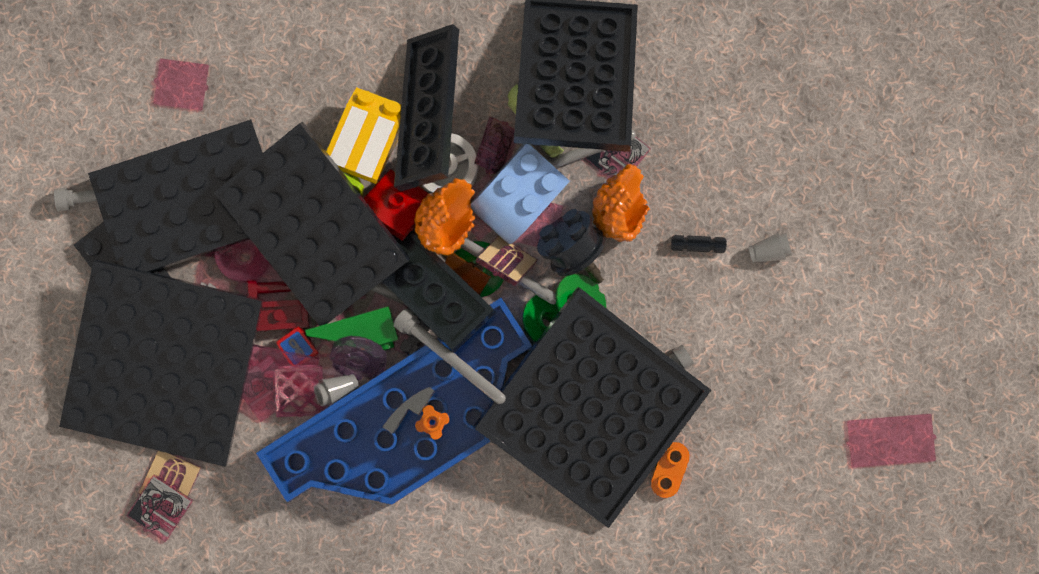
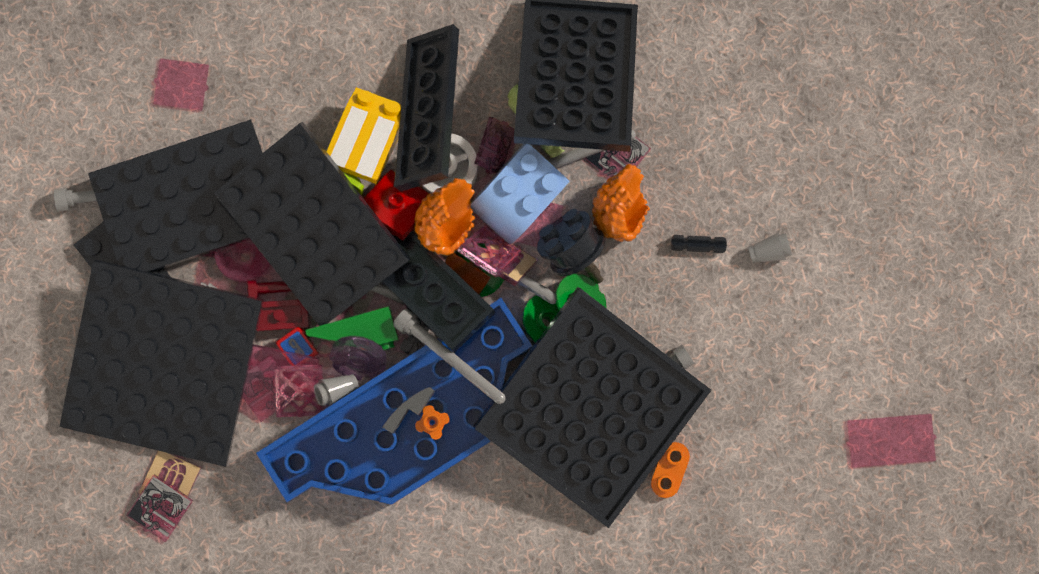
(479, 261): none -> clear pink window

